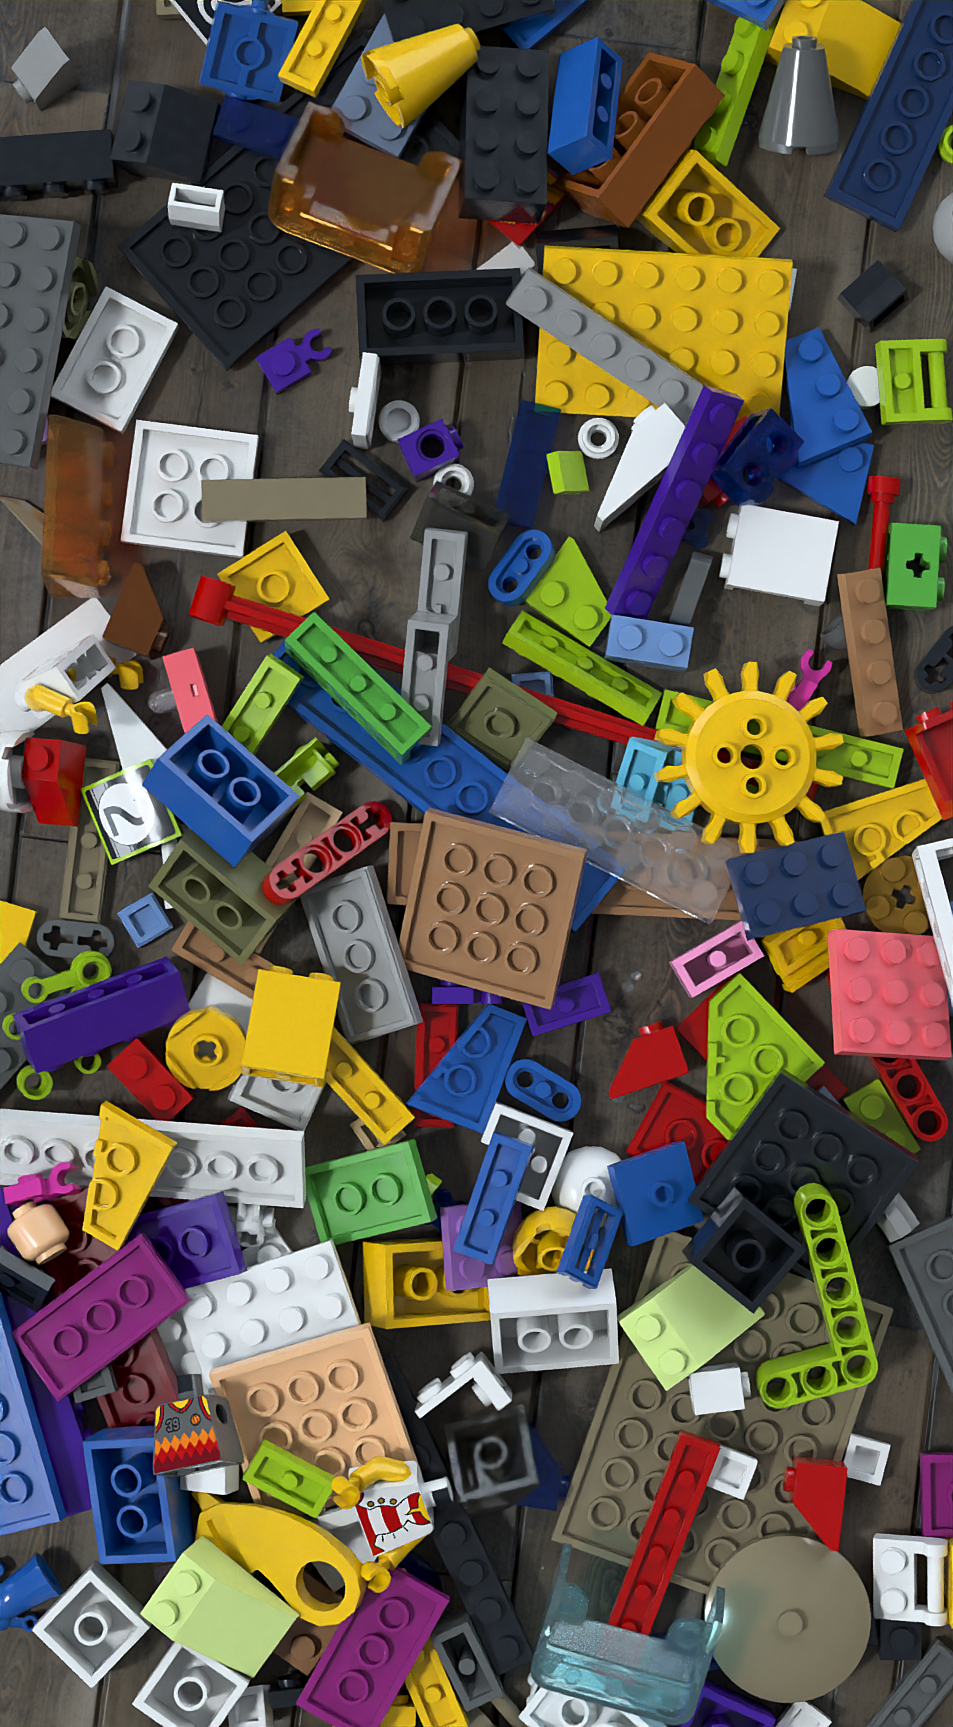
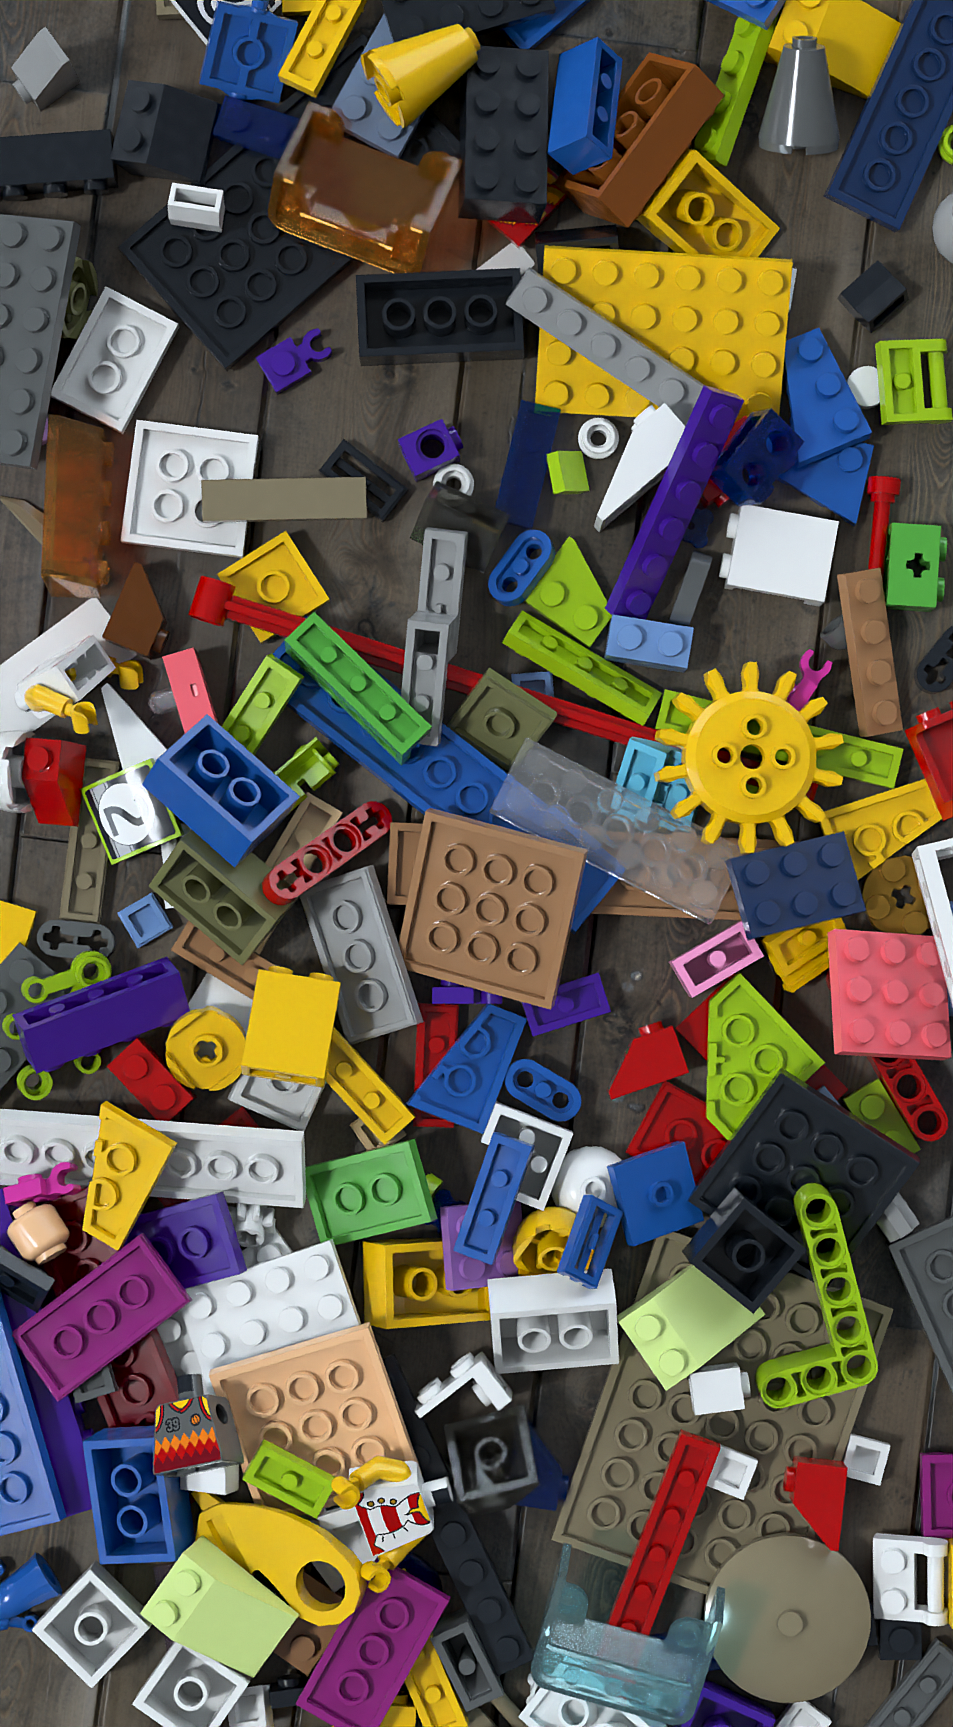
(364, 401): white plate -> none
(398, 420): white tile -> none

